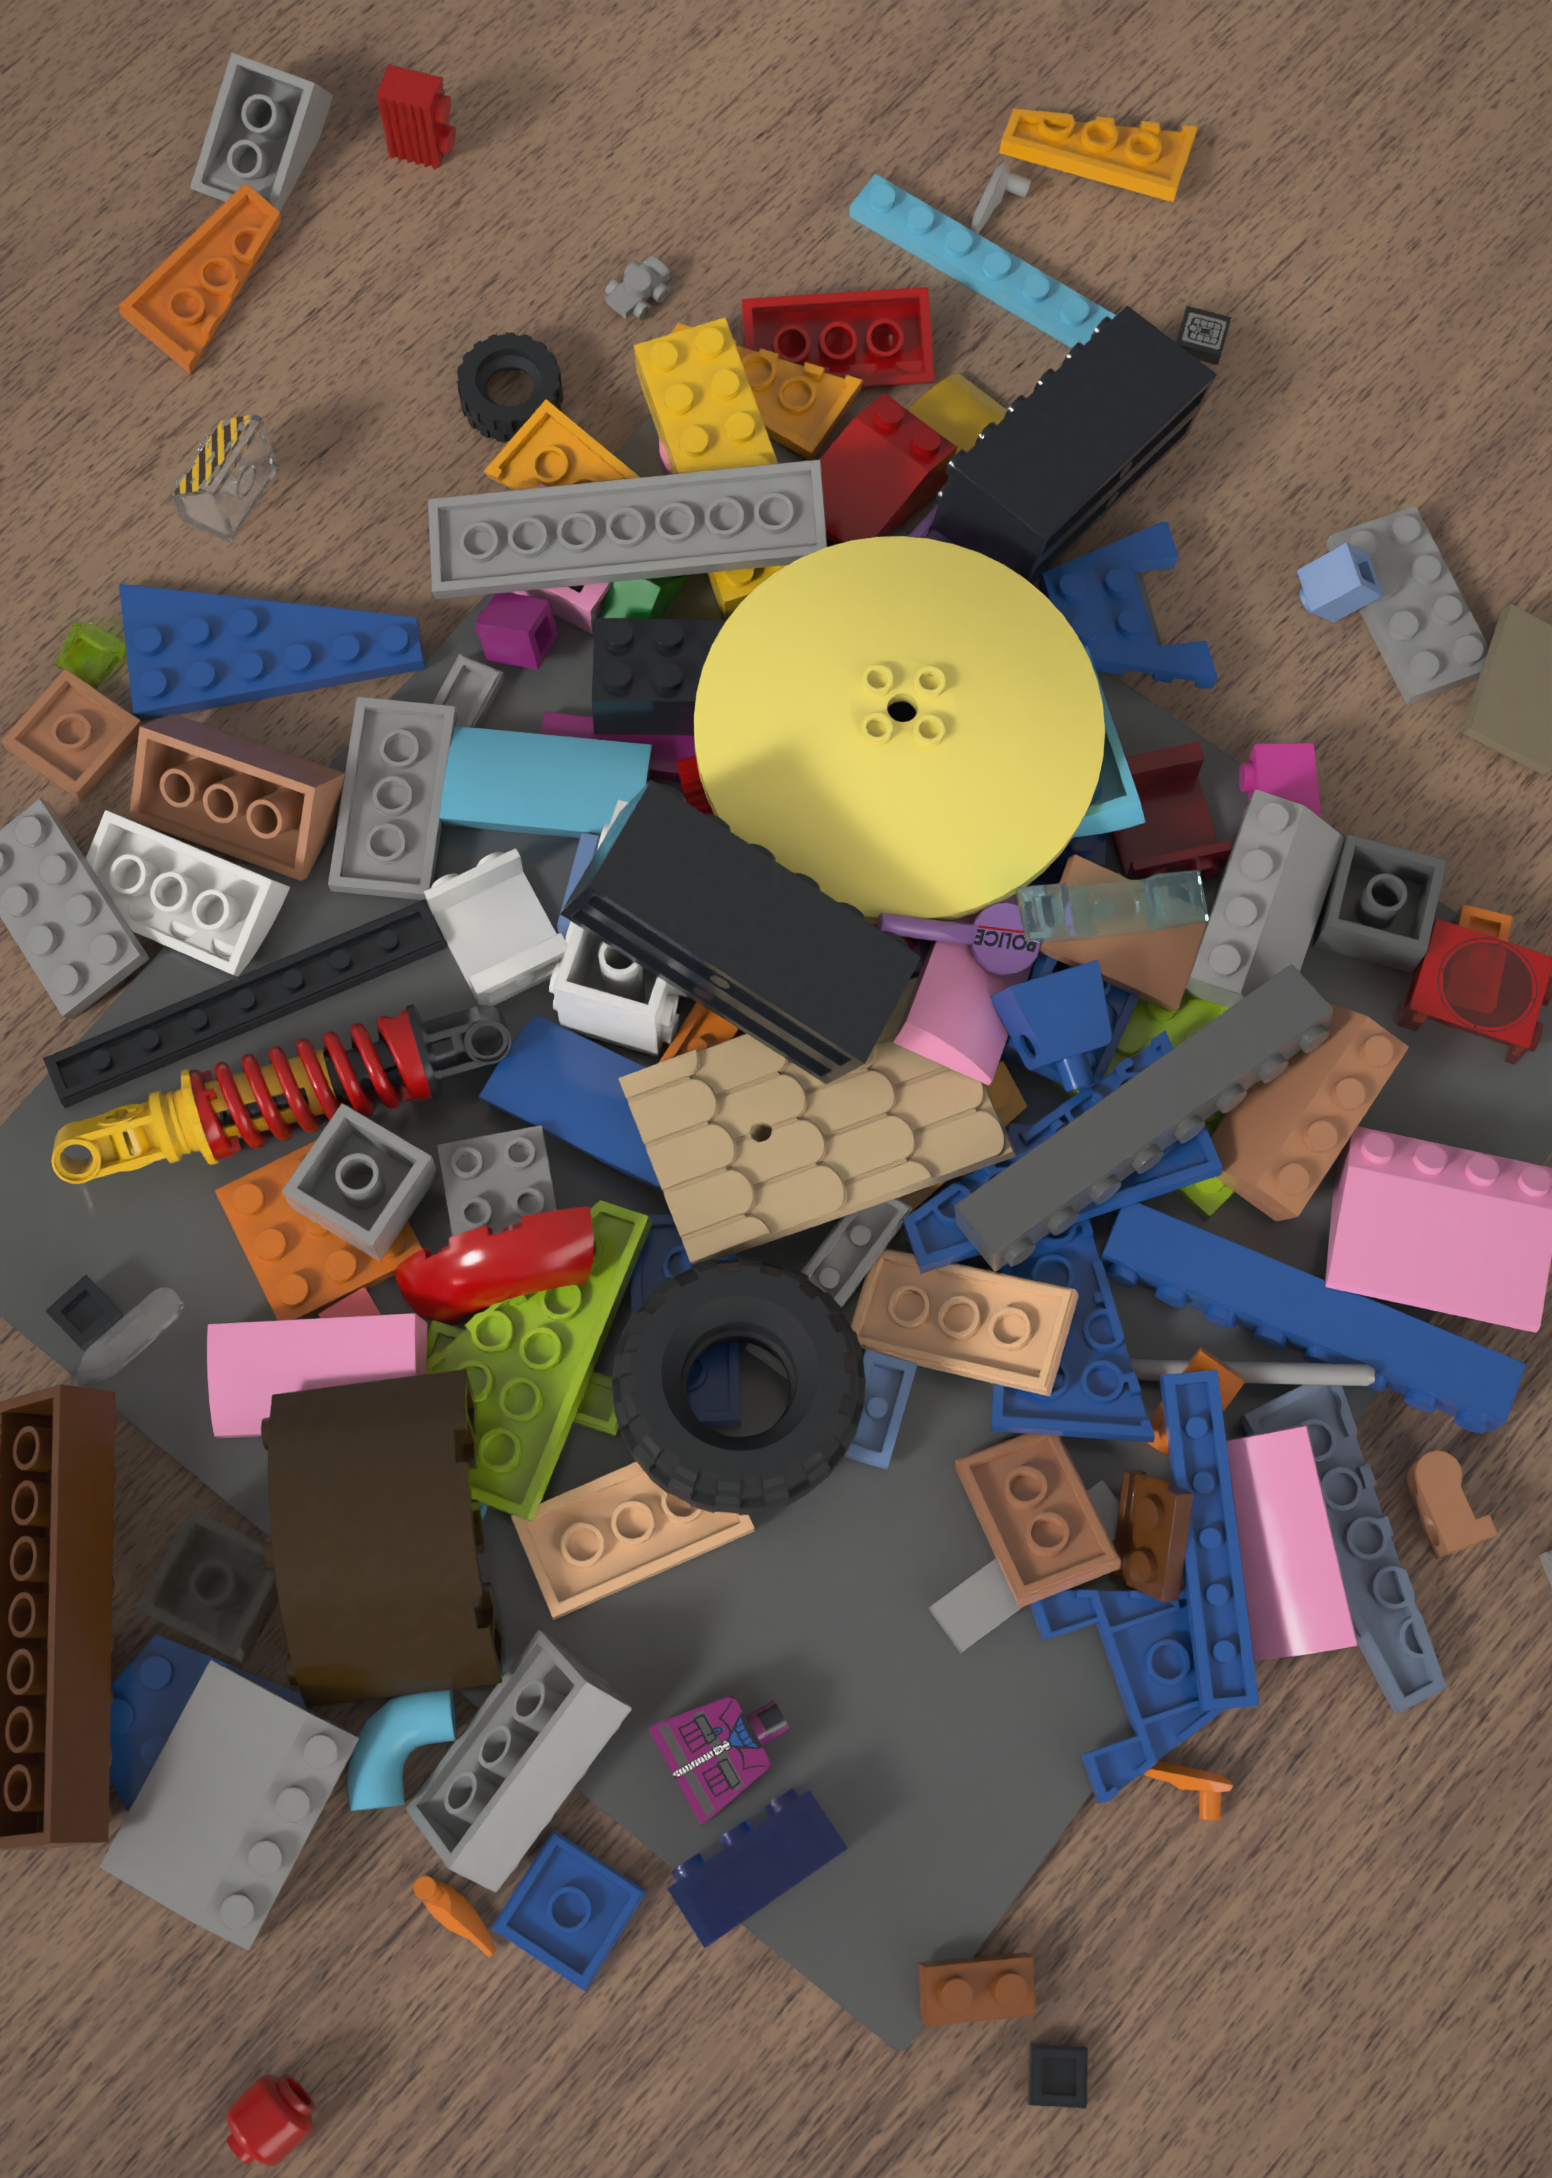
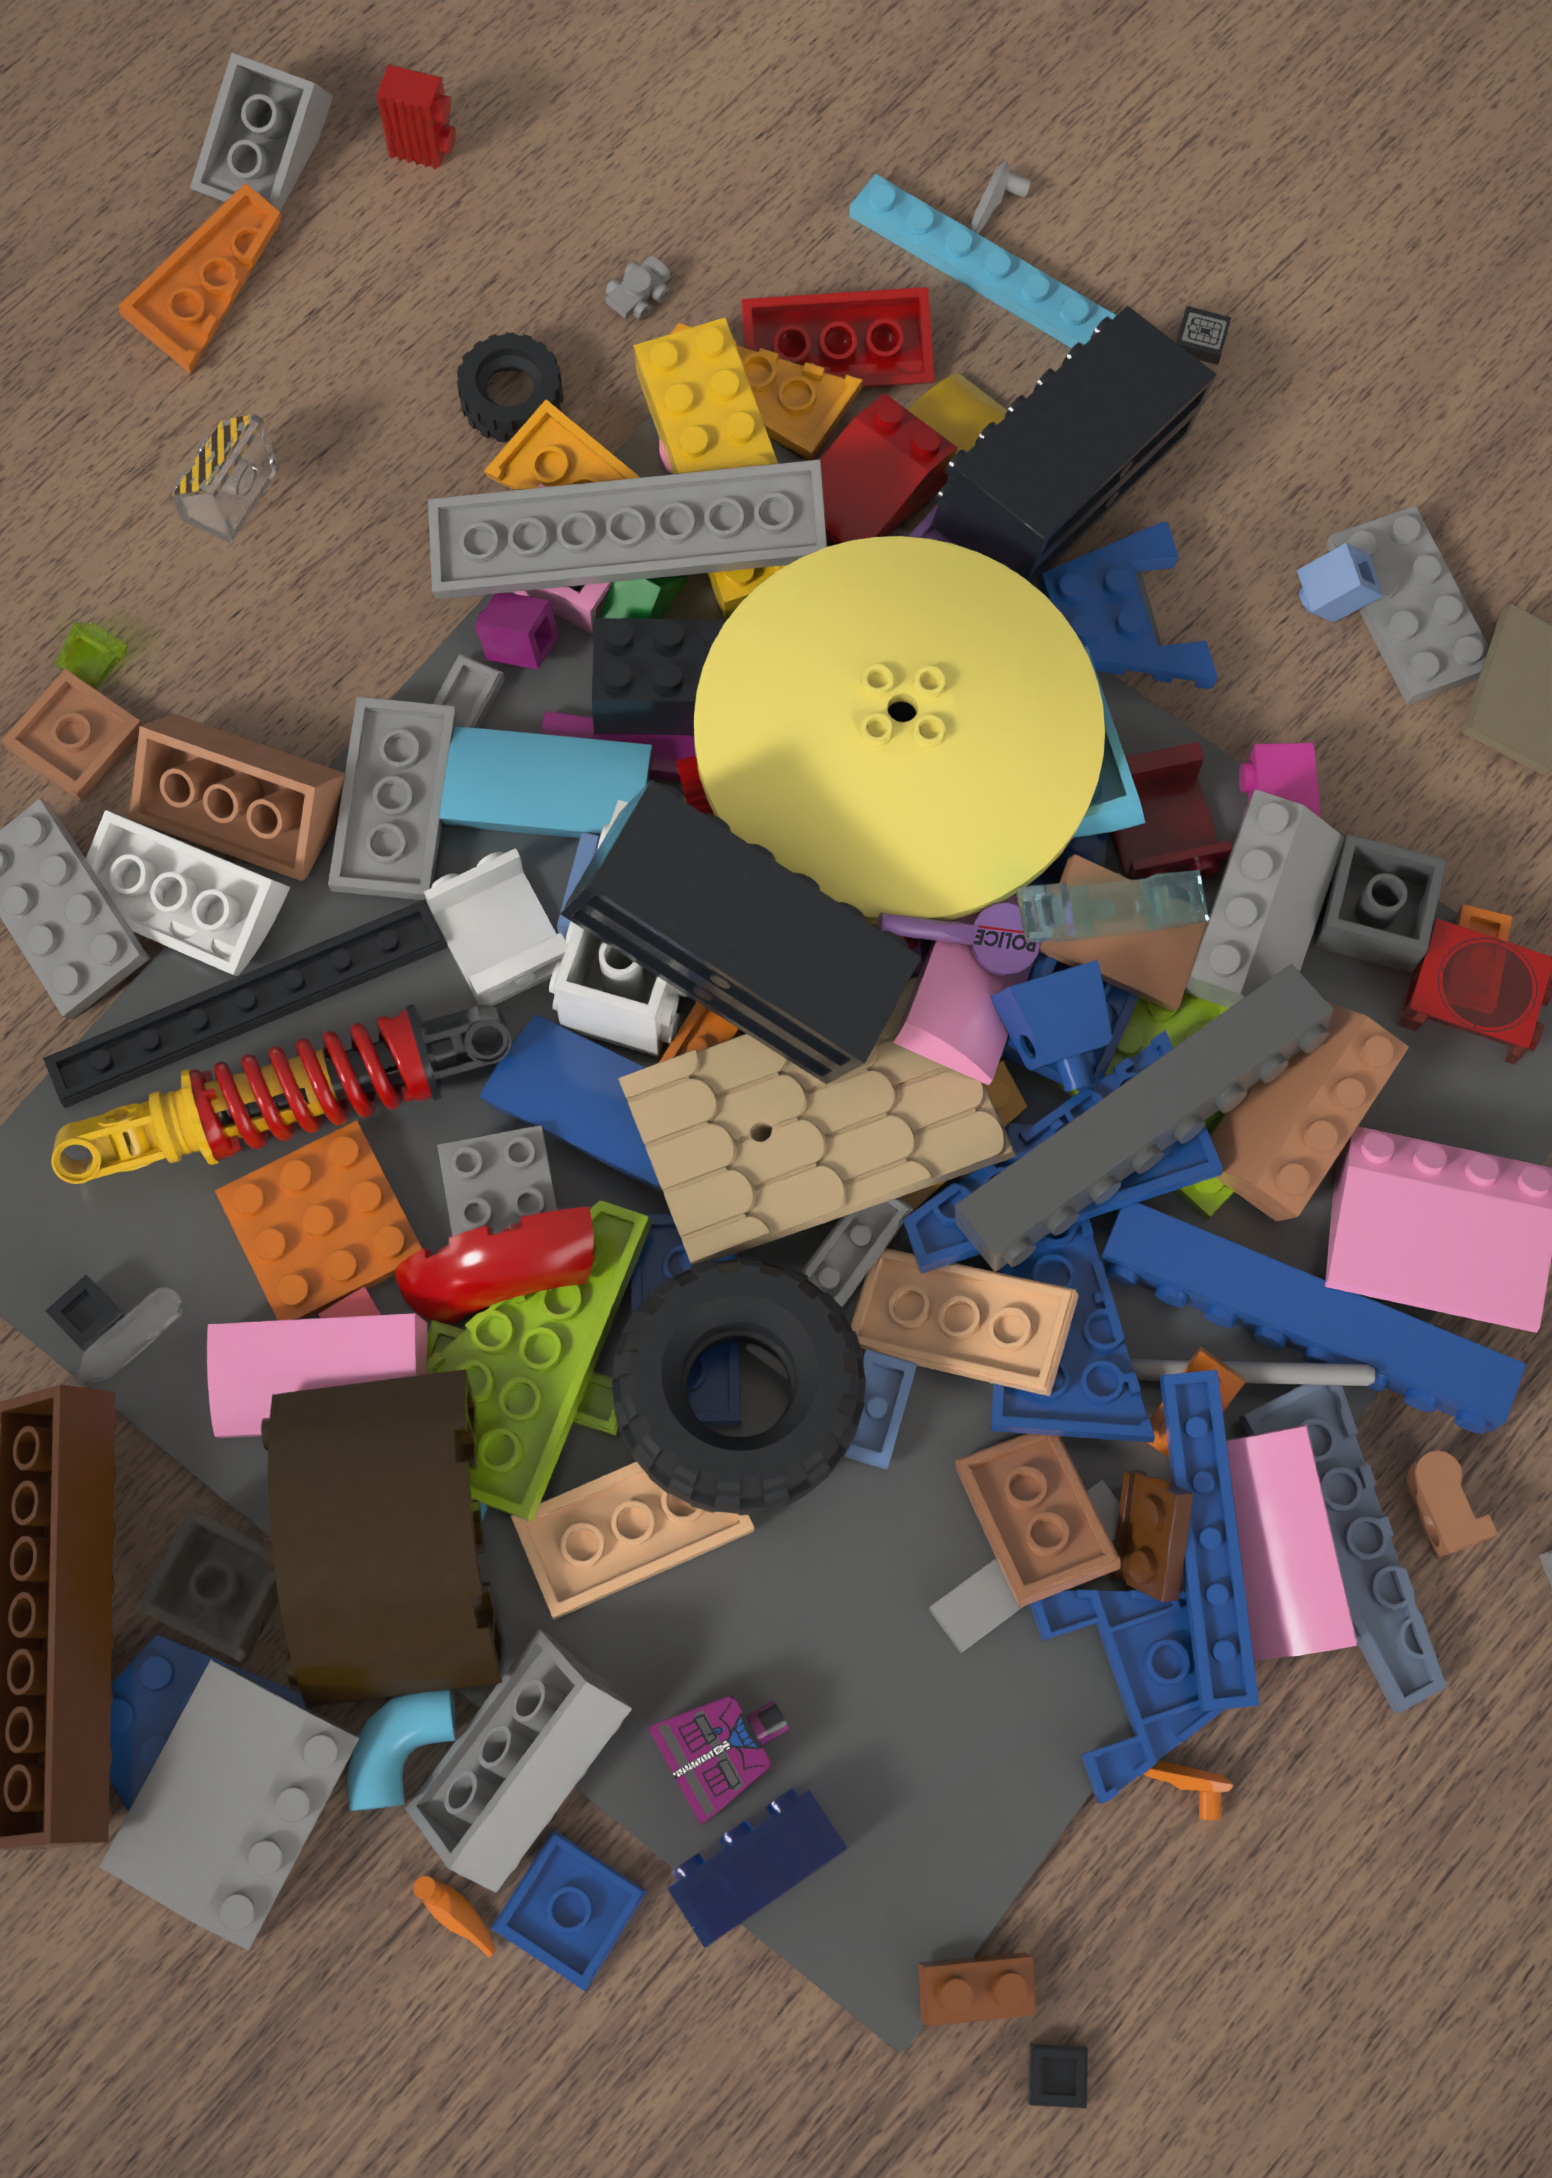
(231, 650): blue wing -> none
(269, 2120): red head -> none
(360, 1182): light grey brick -> none
(1120, 156): light orange wing -> none

